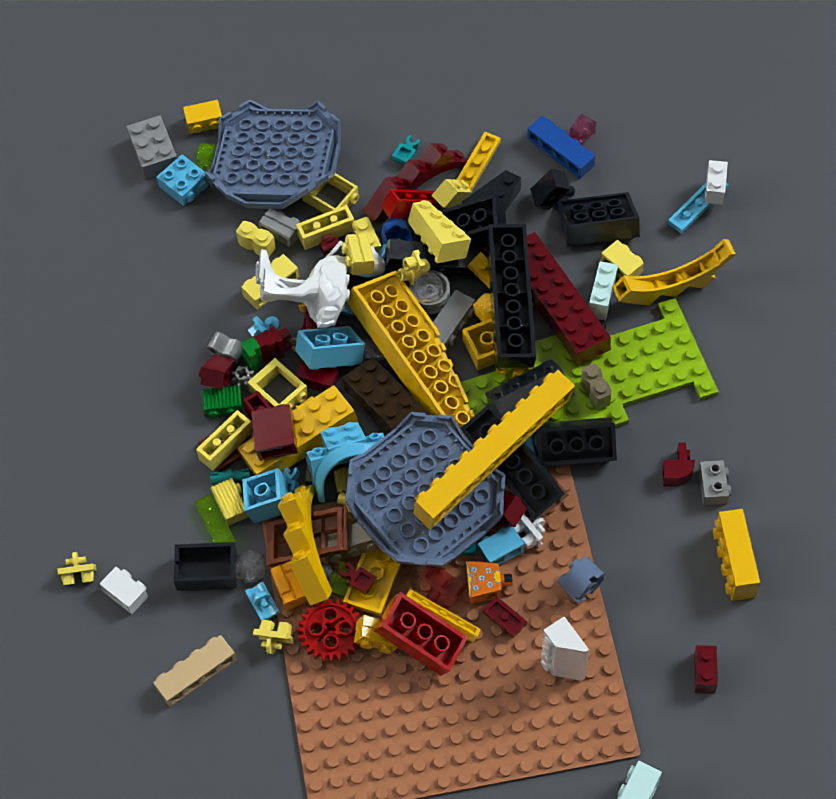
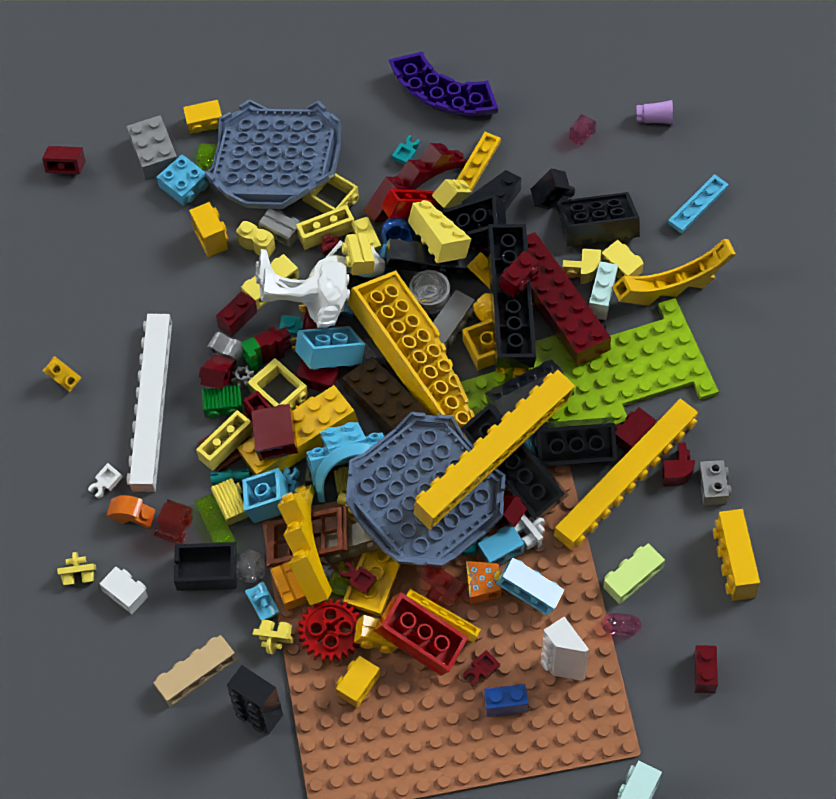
(62, 374): none -> yellow hips
(63, 160): none -> dark red brick
(107, 478): none -> white plate
(130, 508): none -> orange brick
(150, 403): none -> white brick
(173, 522): none -> clear red brick
(209, 229): none -> yellow brick
(236, 314): none -> dark red brick
(255, 700): none -> black brick
(261, 326): medium azure hips -> none
(292, 324): none -> teal plate
(357, 681): none -> yellow brick
(413, 268): light yellow hips -> none
(441, 91): none -> dark purple brick
(483, 666): none -> dark red plate
(504, 617): dark red plate -> none
(506, 700): none -> blue brick
(519, 274): none -> dark red brick
(530, 586): none -> brick
(561, 146): blue brick -> none
(581, 579): sand blue brick -> none
(586, 268): none -> light yellow brick
(595, 386): dark tan brick -> none
(621, 622): none -> clear pink beam
(625, 475): none -> yellow brick
(633, 429): none -> dark red brick
(633, 573): none -> yellowish green brick
(655, 113): none -> lavender plant
(716, 182): white brick -> none

